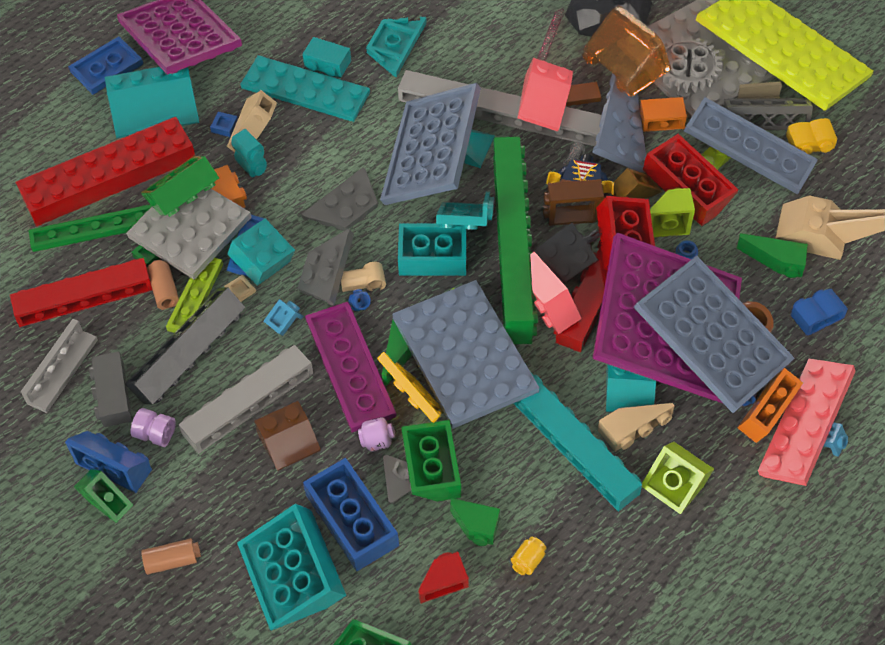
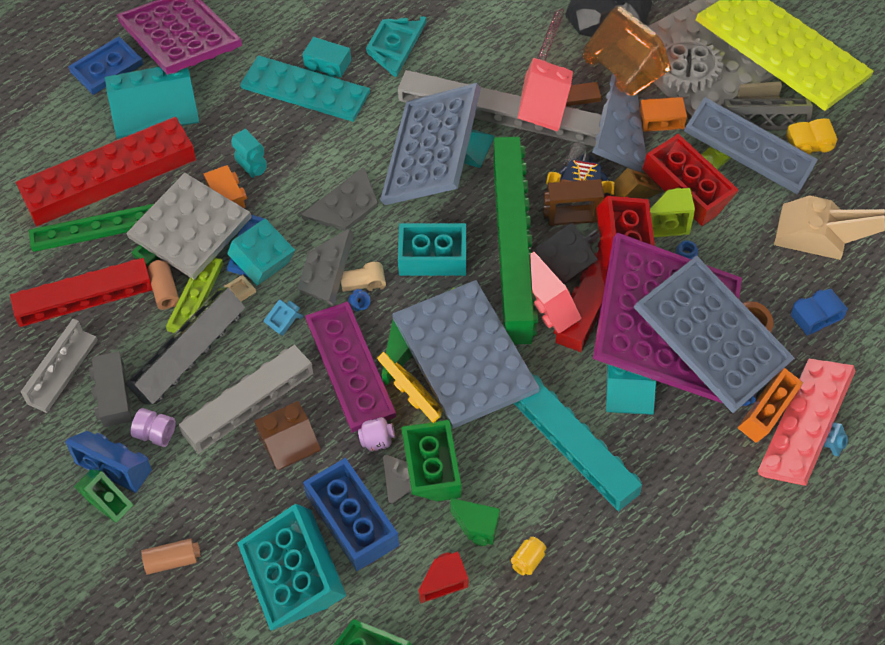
(181, 185): green slope -> none
(224, 124): blue plate -> none
(254, 115): tan slope -> none
(466, 214): teal bracket -> none
(629, 423): tan slope -> none
(676, 477): lime slope -> none
(777, 254): green slope -> none

